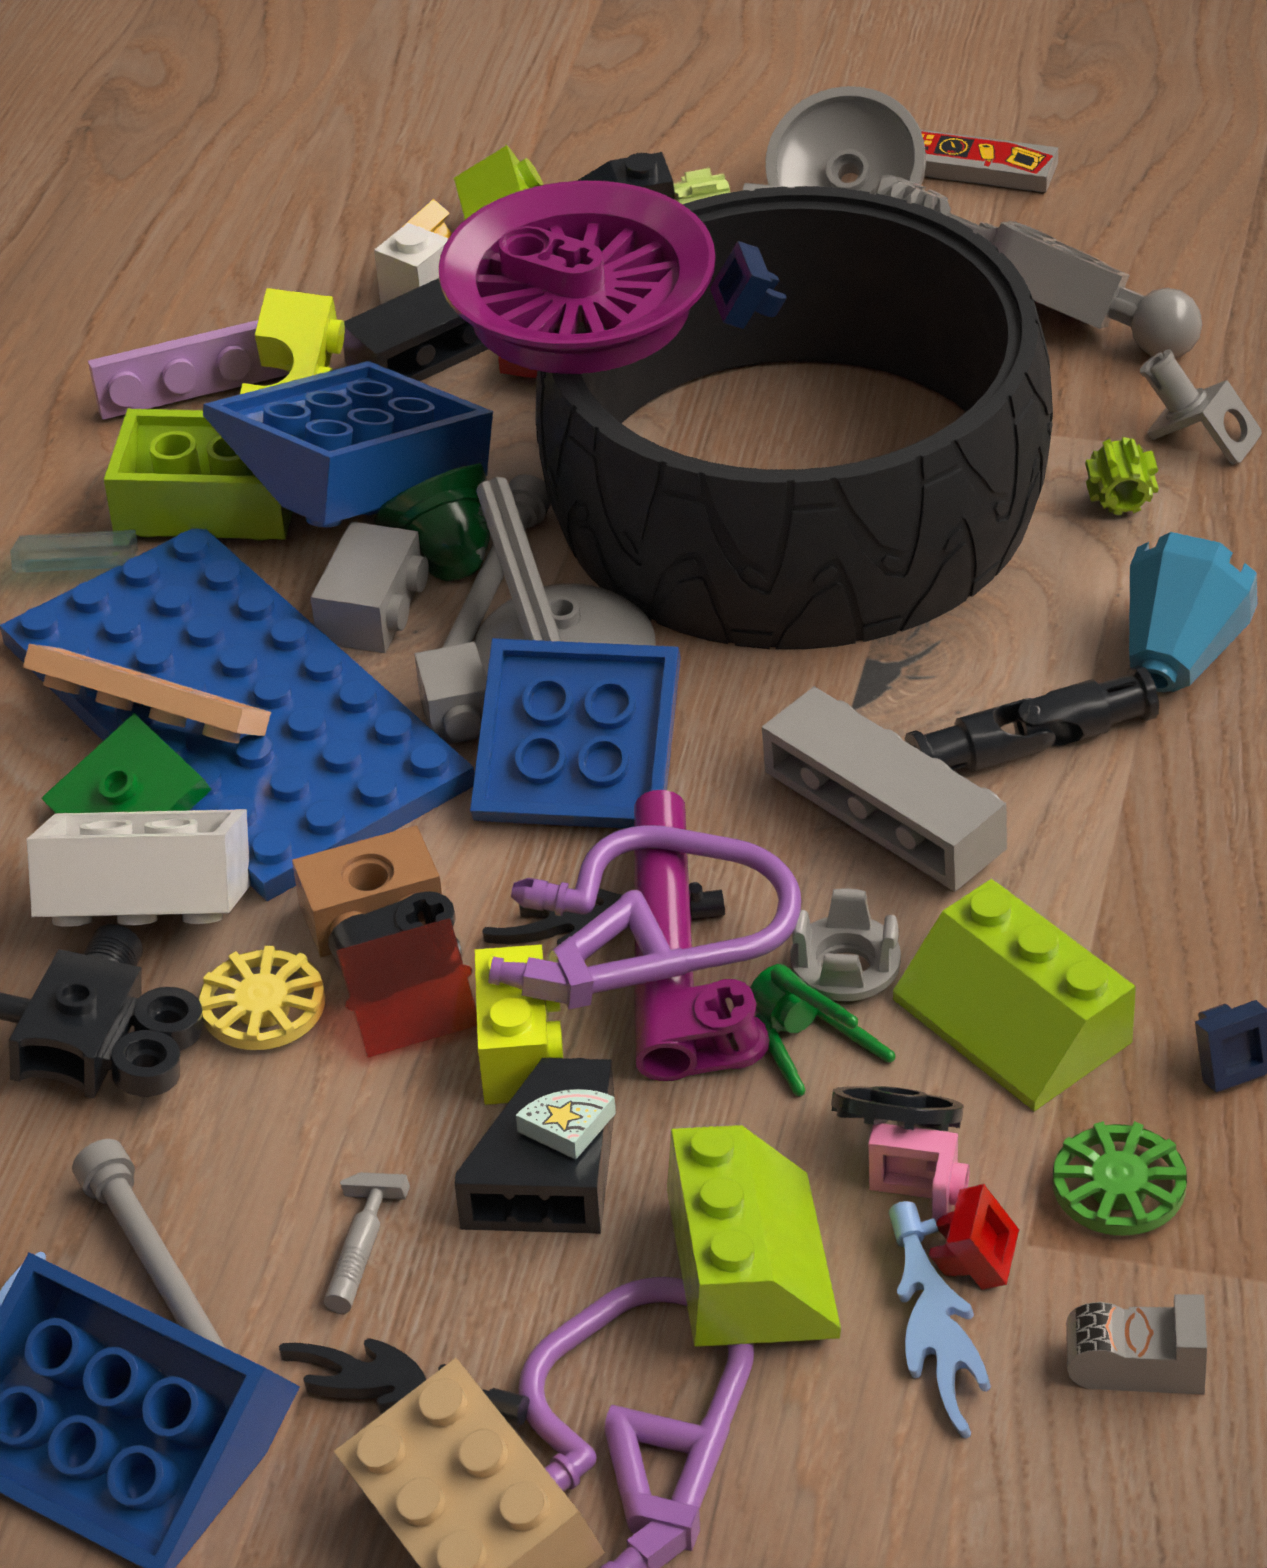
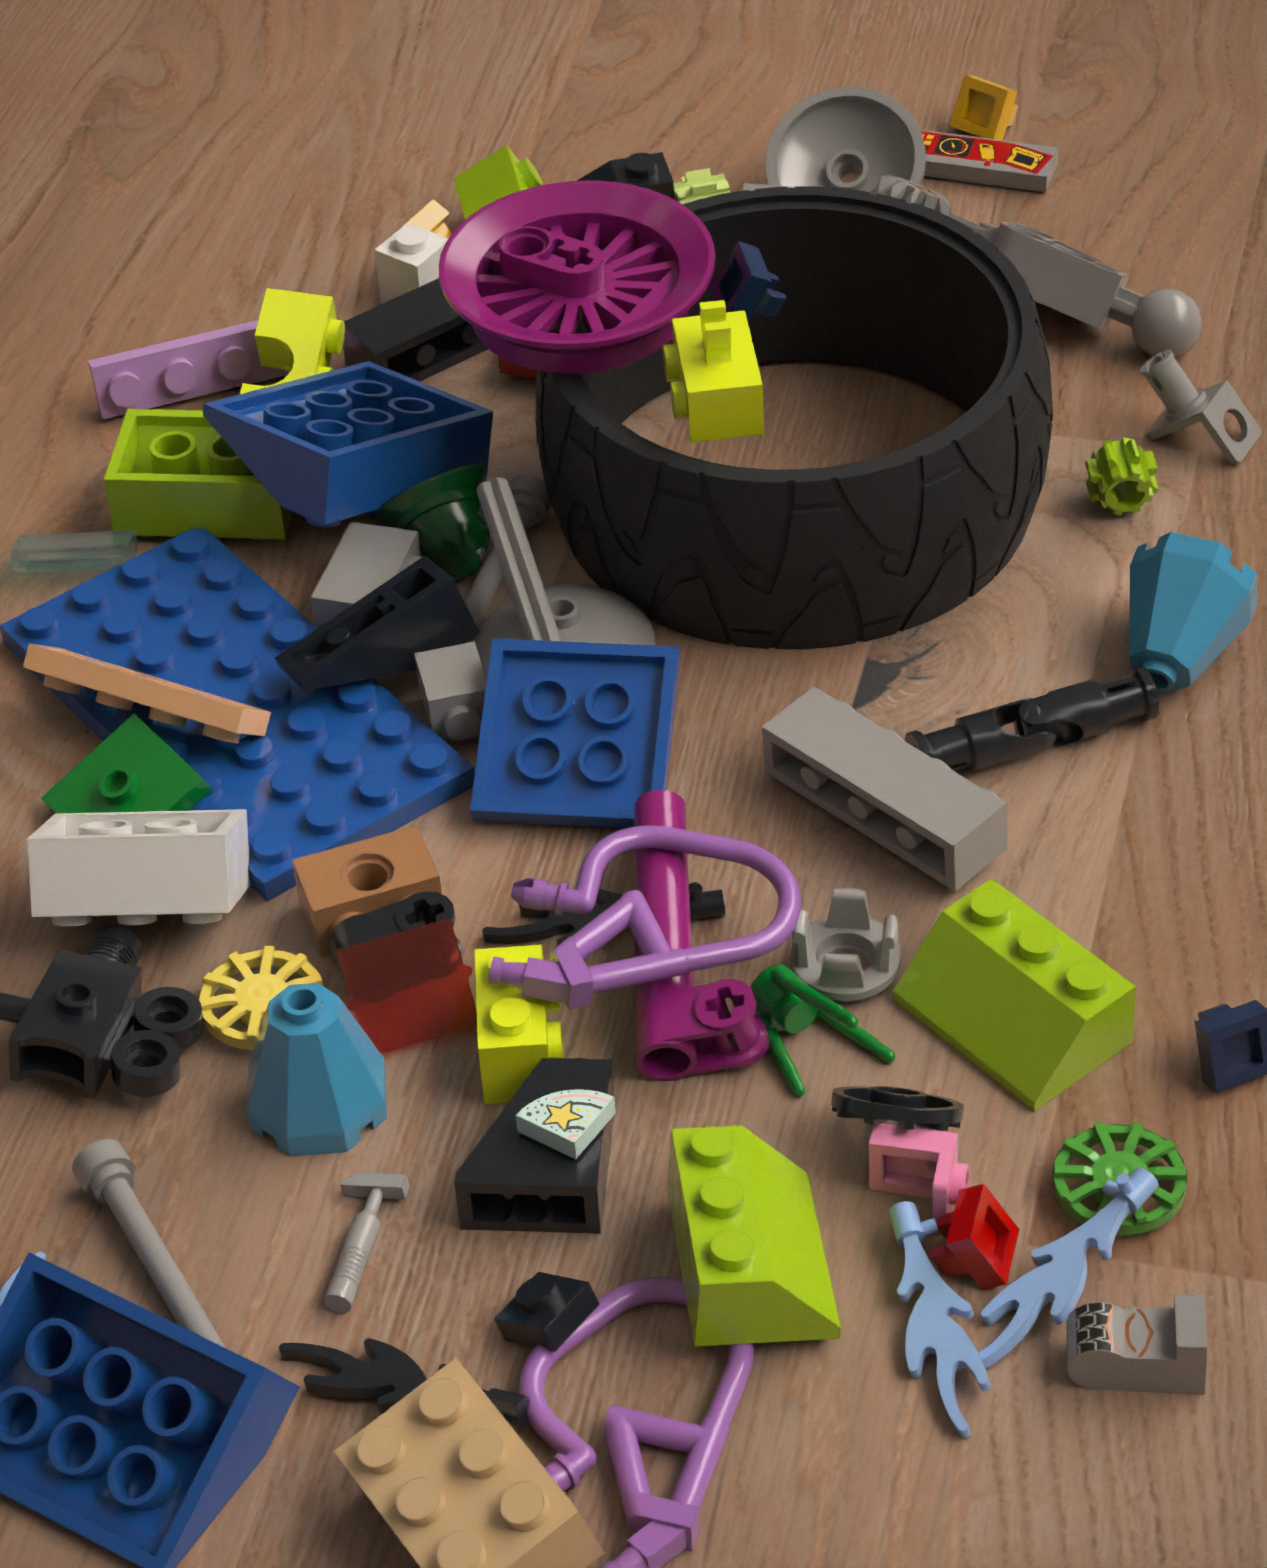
(314, 1074): none -> dark azure cone
(383, 630): none -> black slope
(546, 1311): none -> black plate
(714, 374): none -> neon yellow brick
(984, 108): none -> yellow tile
(1063, 1266): none -> light blue piece

